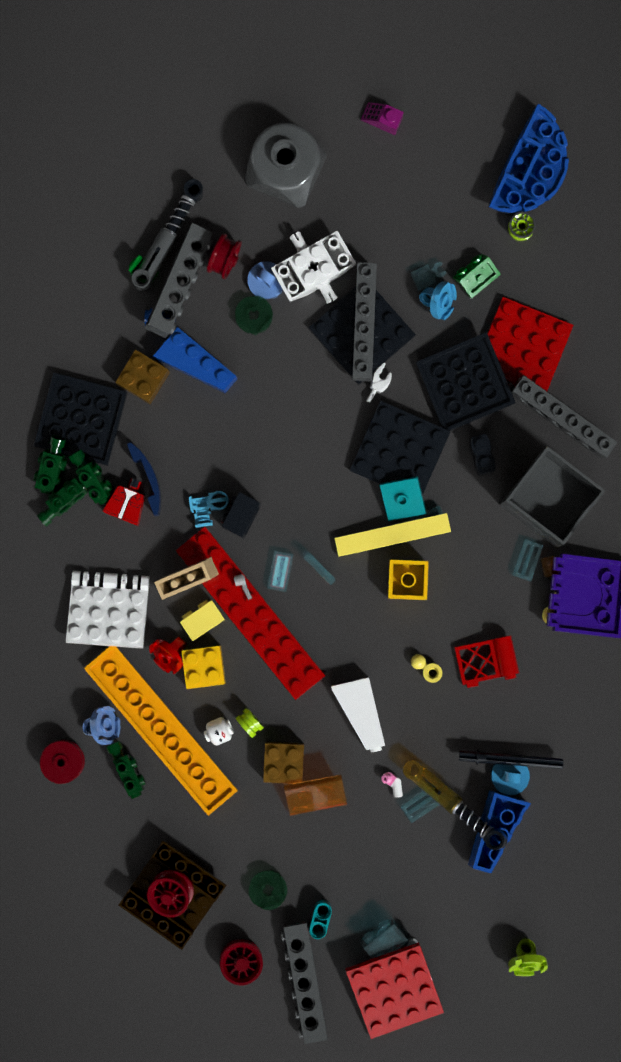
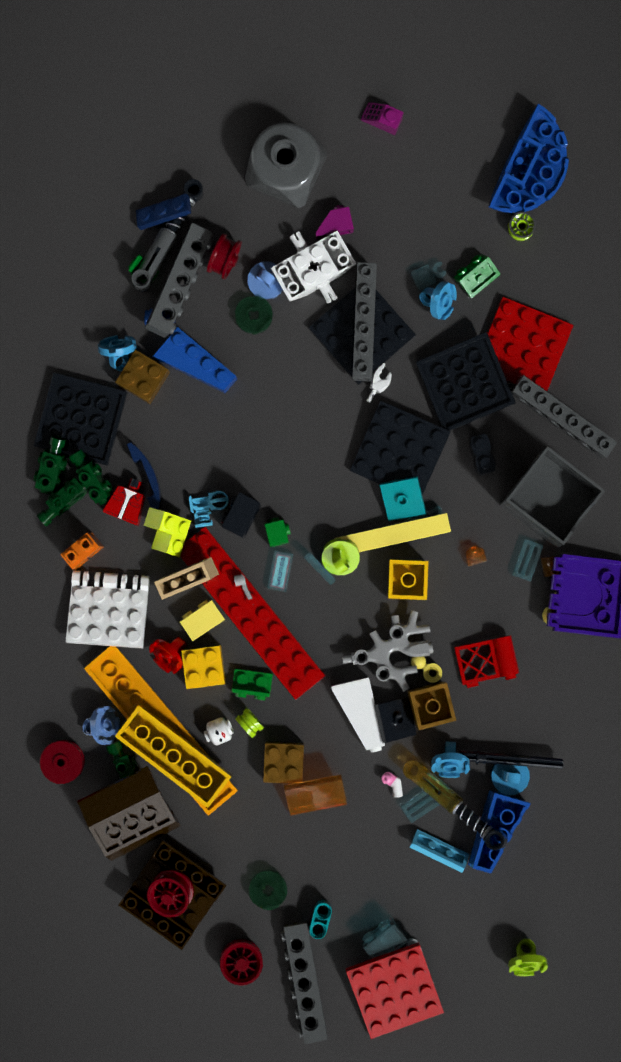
(79, 551): none -> orange hips
(117, 348): none -> dark azure tile
(127, 814): none -> dark brown slope
(163, 211): none -> dark blue plate
(170, 531): none -> neon yellow brick
(173, 755): none -> yellow brick
(252, 683): none -> green bracket
(277, 532): none -> green brick
(336, 220): none -> magenta slope
(340, 556): none -> lime tile
(383, 648): none -> light grey plant
(395, 720): none -> black plate
(431, 705): none -> pearl gold brick
(439, 850): none -> medium azure plate
(450, 763): none -> dark azure tile
(475, 556): none -> clear orange plate

